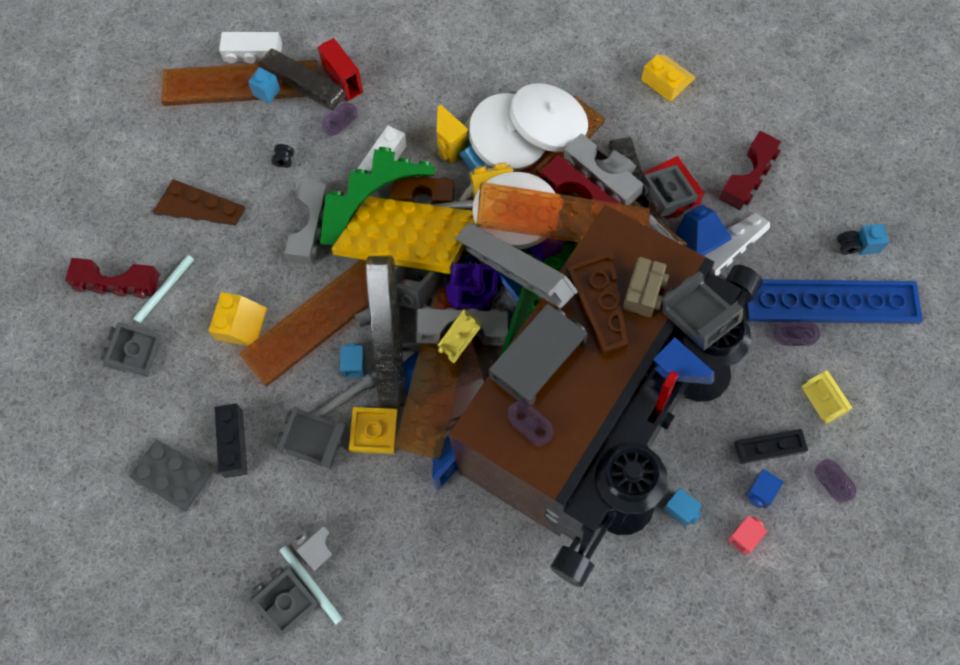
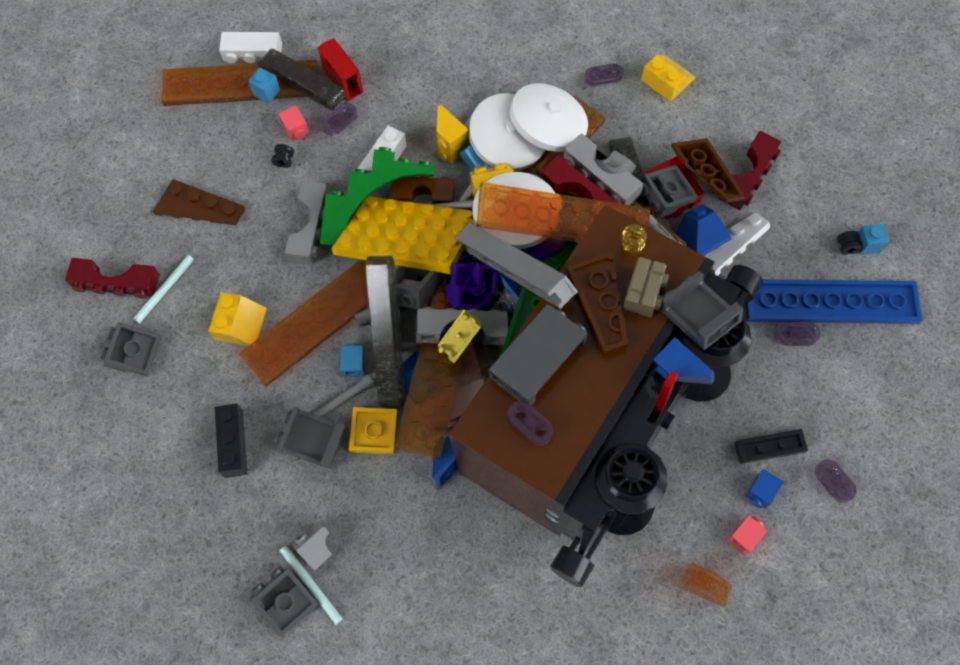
(171, 475): dark grey plate -> none
(294, 123): none -> coral brick
(604, 74): none -> clear purple plate
(630, 244): none -> clear yellow wheel
(683, 508): dark azure brick -> none
(706, 584): none -> clear orange slope
(708, 167): none -> reddish brown wedge
(826, 397): light yellow hinge -> none

